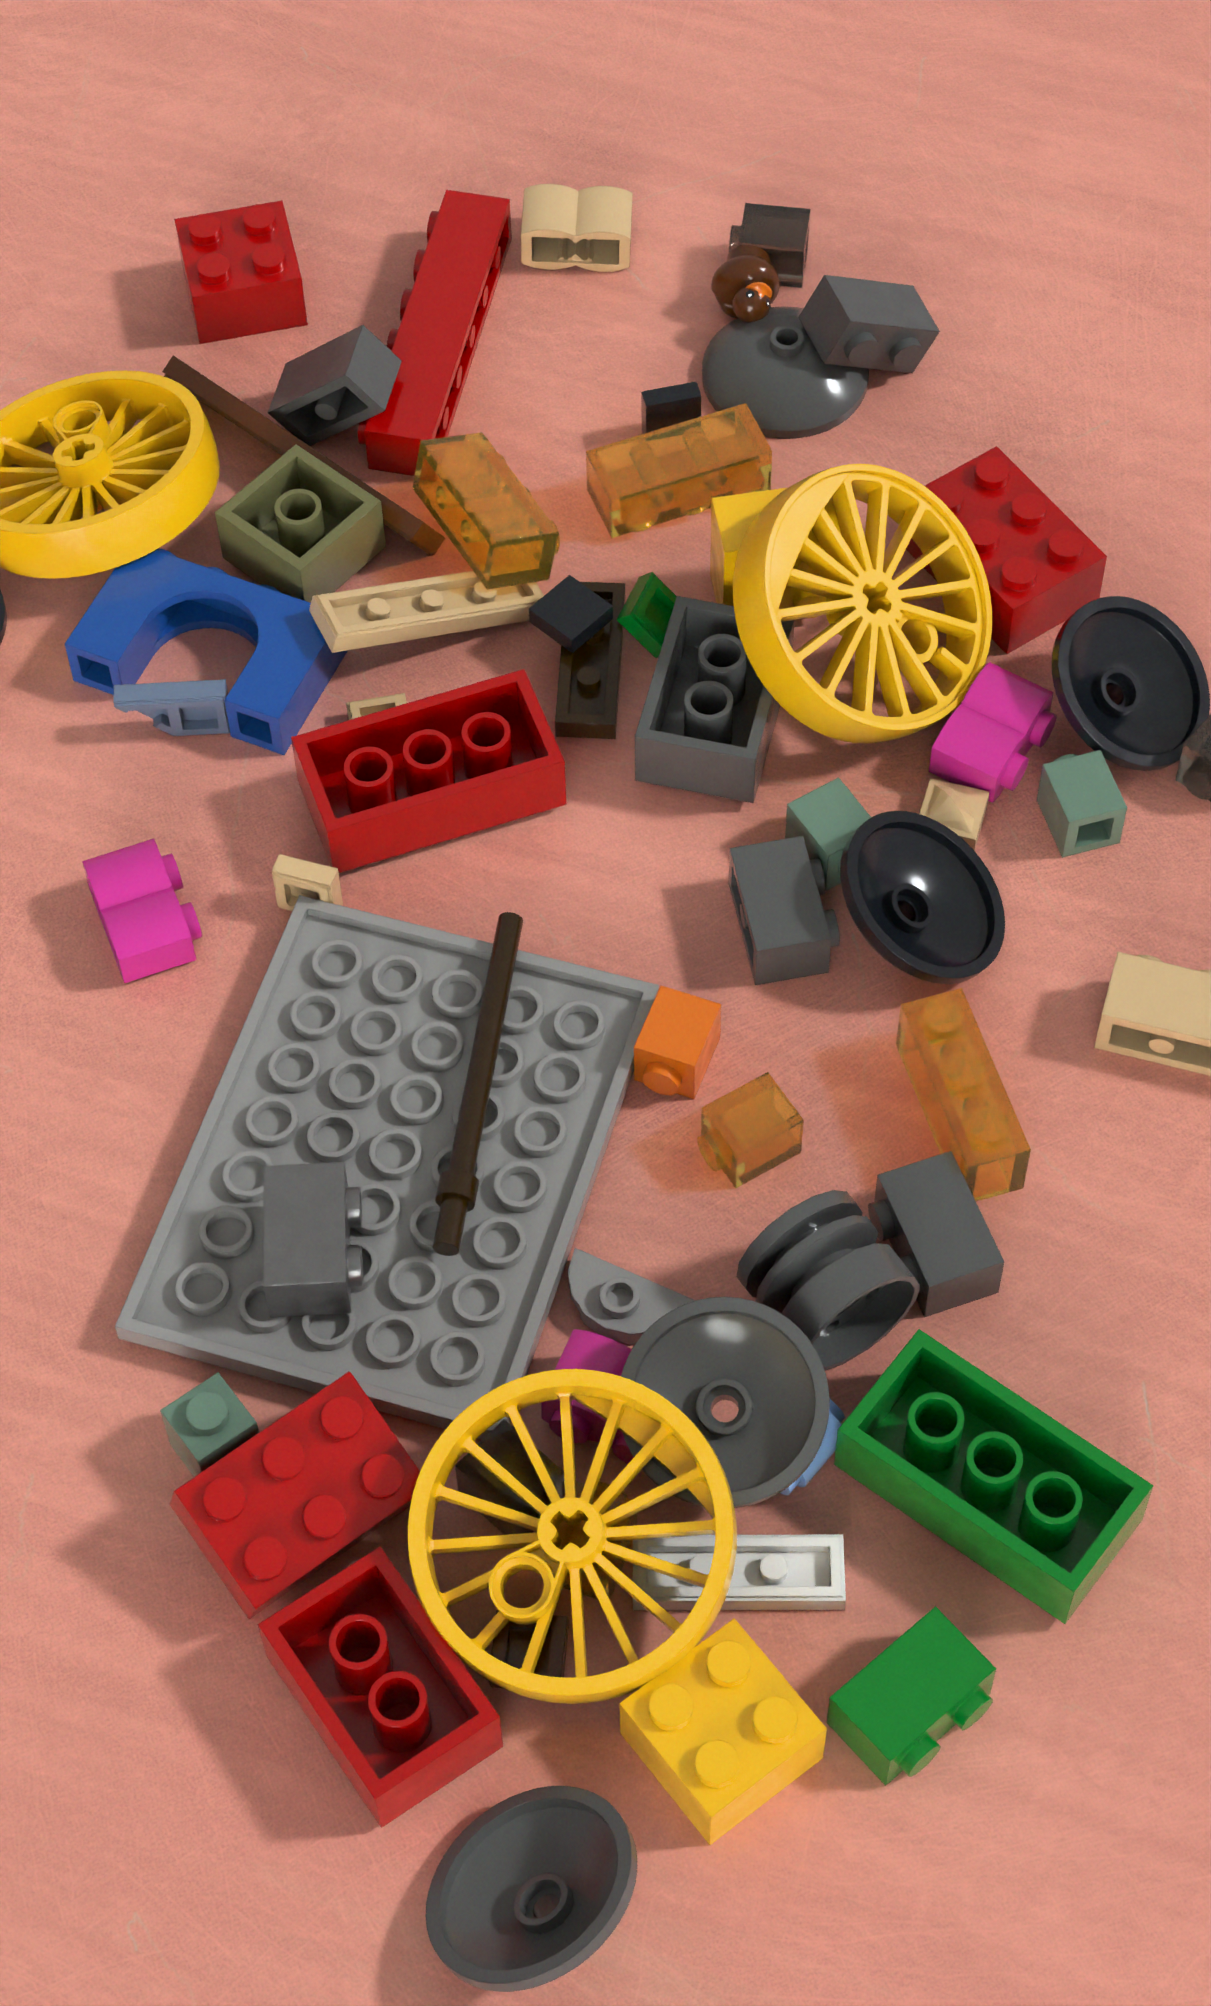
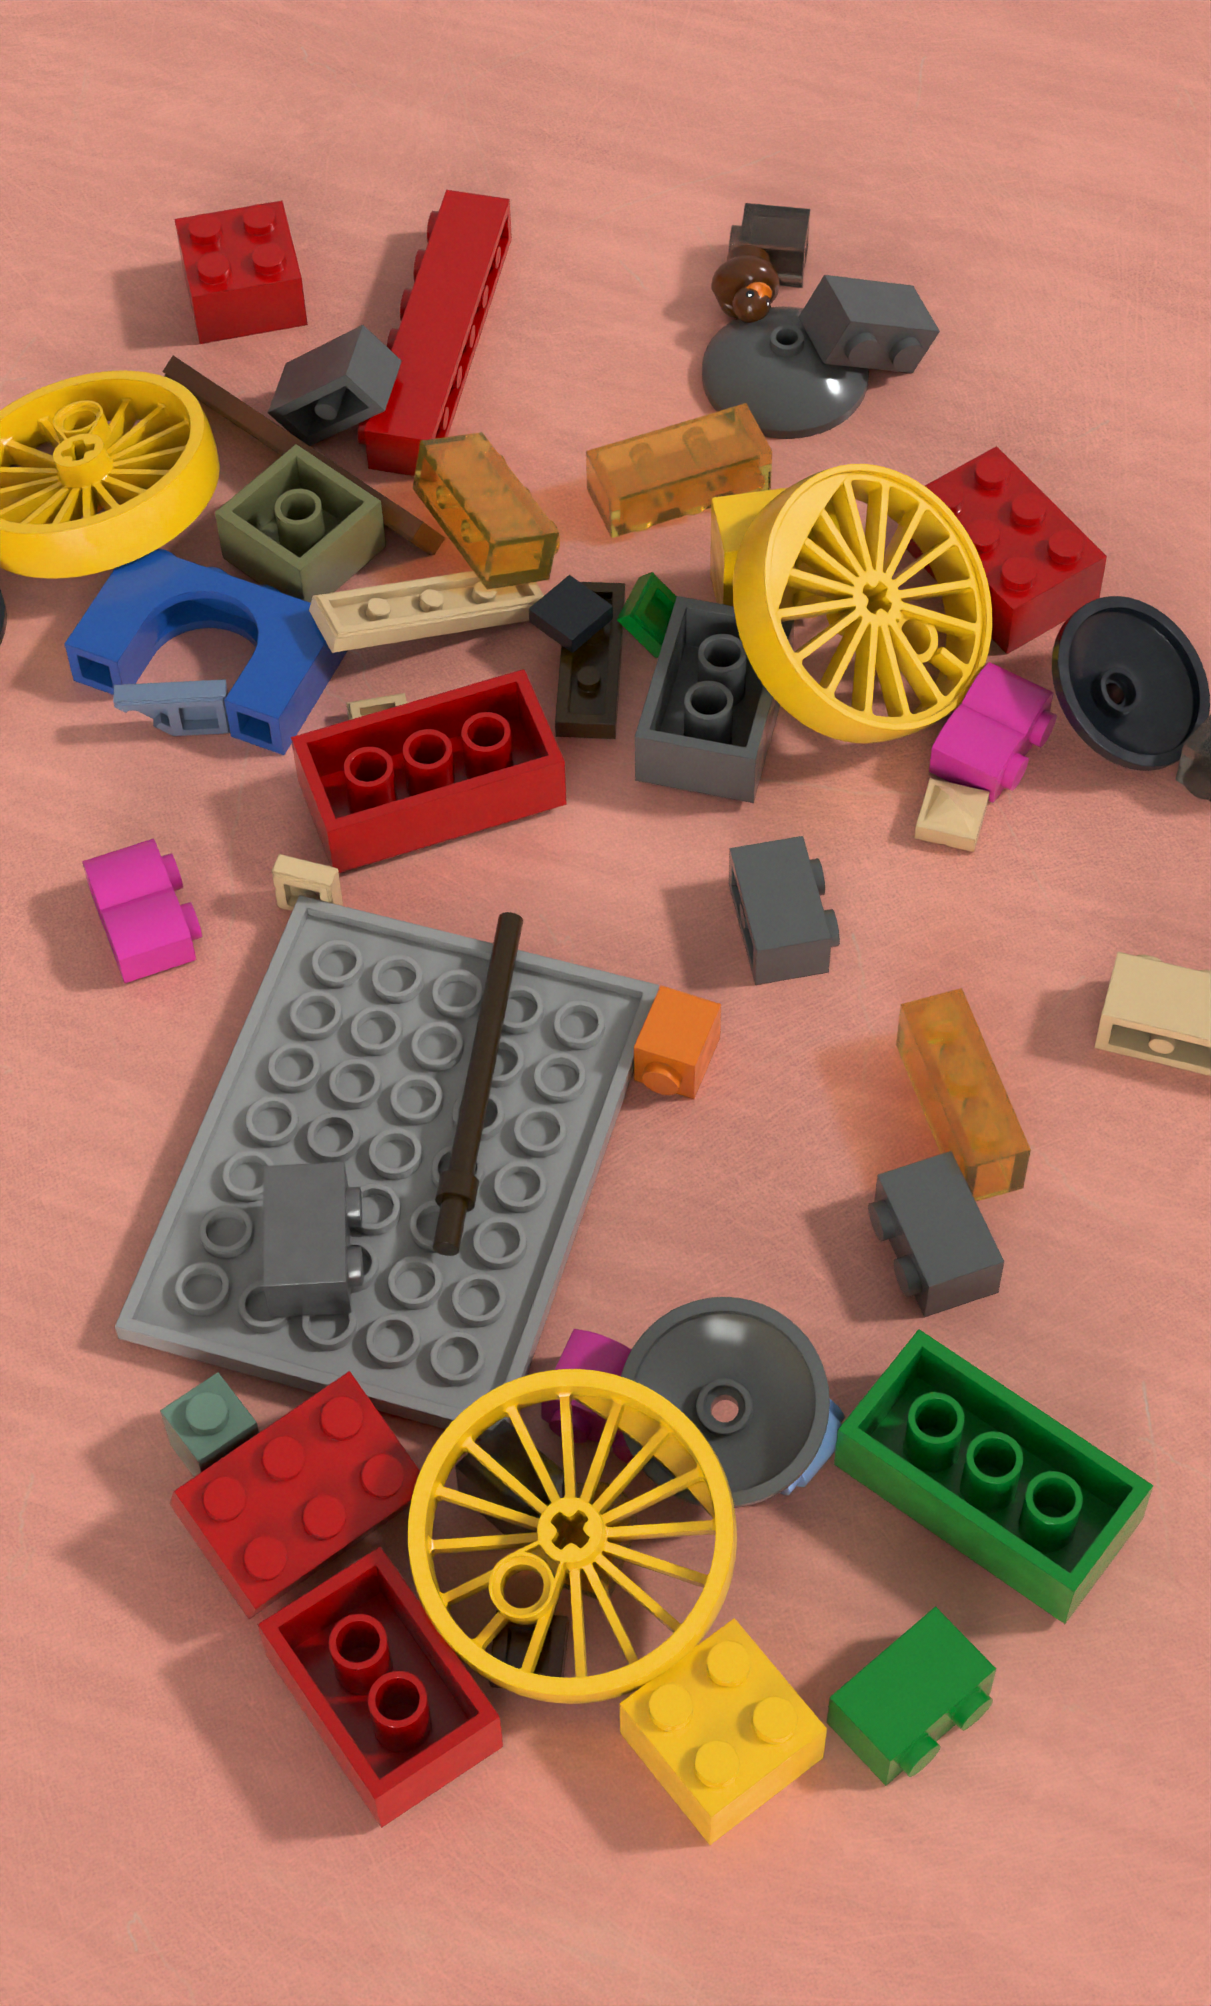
(531, 1888): dark grey dish -> none
(576, 227): tan brick -> none
(617, 1300): light grey plate -> none
(669, 406): black tile -> none
(750, 1130): clear yellow brick -> none
(767, 1573): white tile -> none
(826, 822): sand green brick -> none
(829, 1276): dark grey wheel -> none
(922, 897): black dish -> none
(1081, 803): sand green brick -> none

